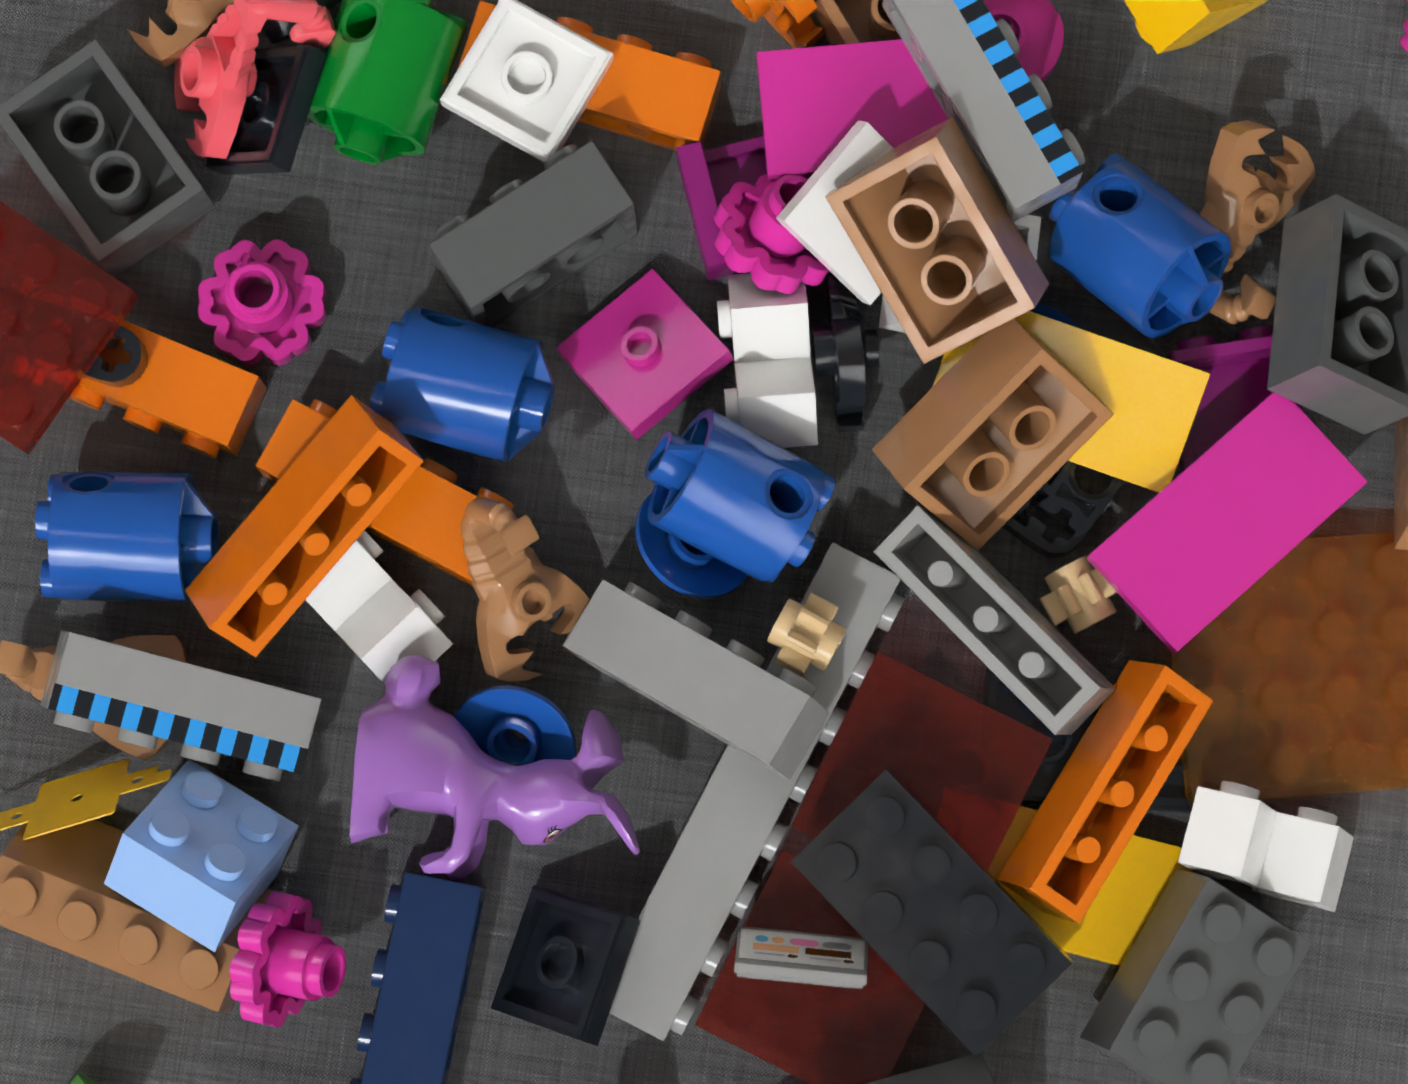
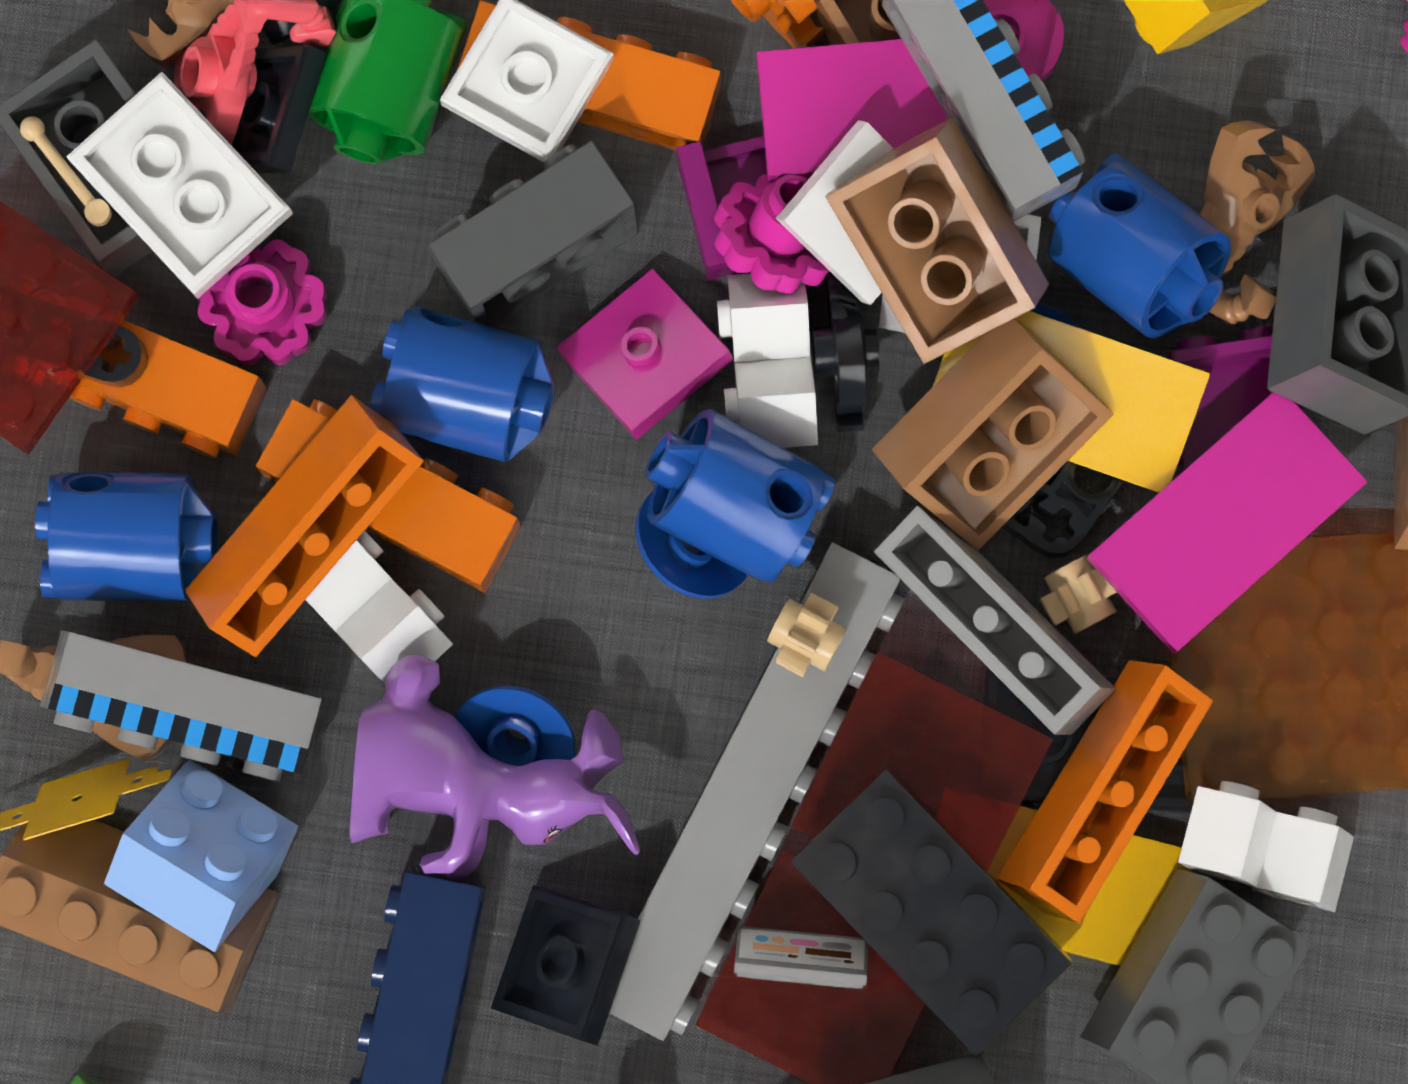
(95, 210): none -> tan hinge
(179, 185): none -> white tile
(283, 960): dark pink plant -> none
(512, 586): medium nougat animal -> none
(697, 678): light grey brick -> none

